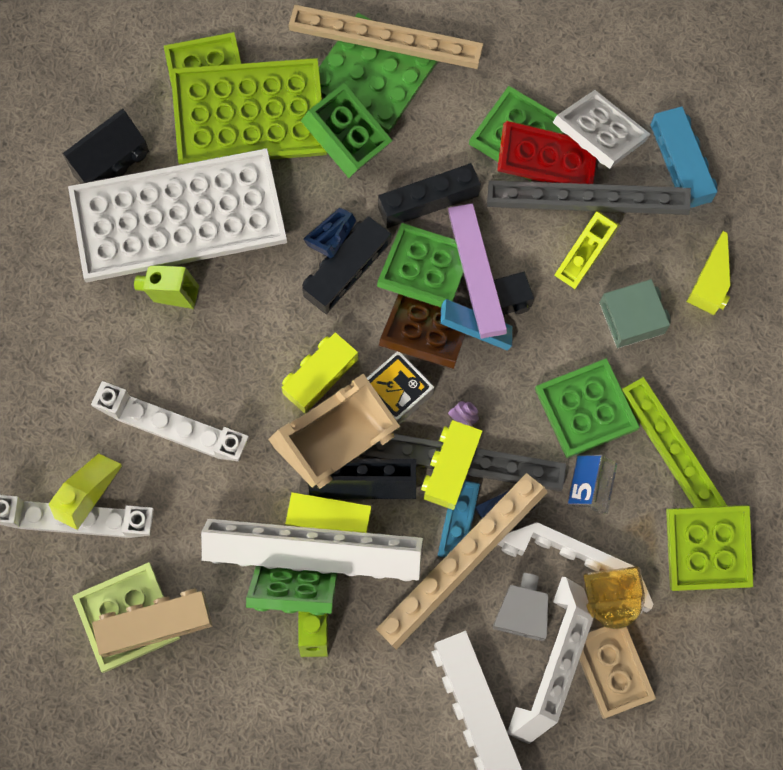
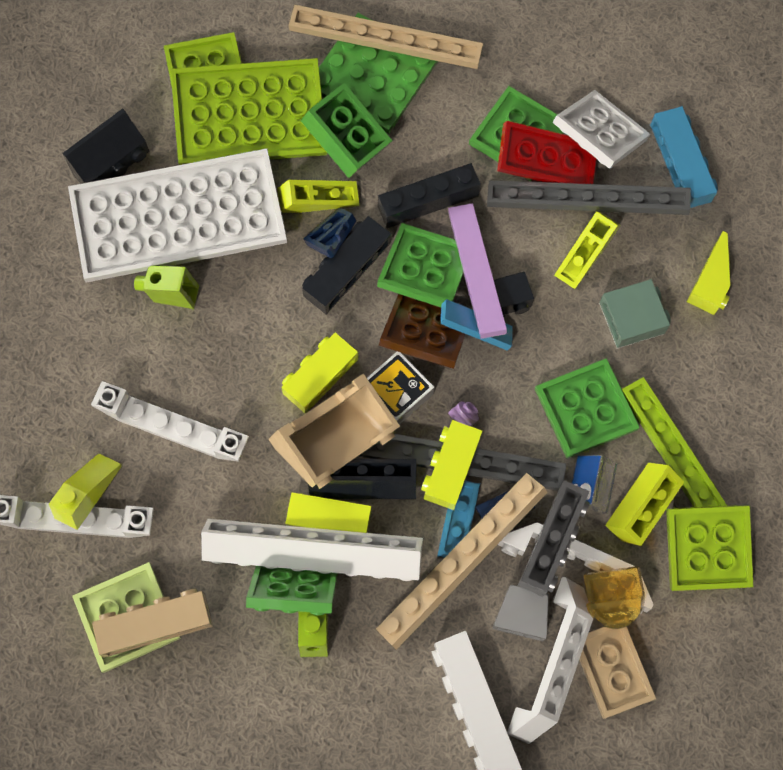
(316, 195): none -> neon yellow slope
(552, 541): none -> flat silver brick
(644, 503): none -> neon yellow brick

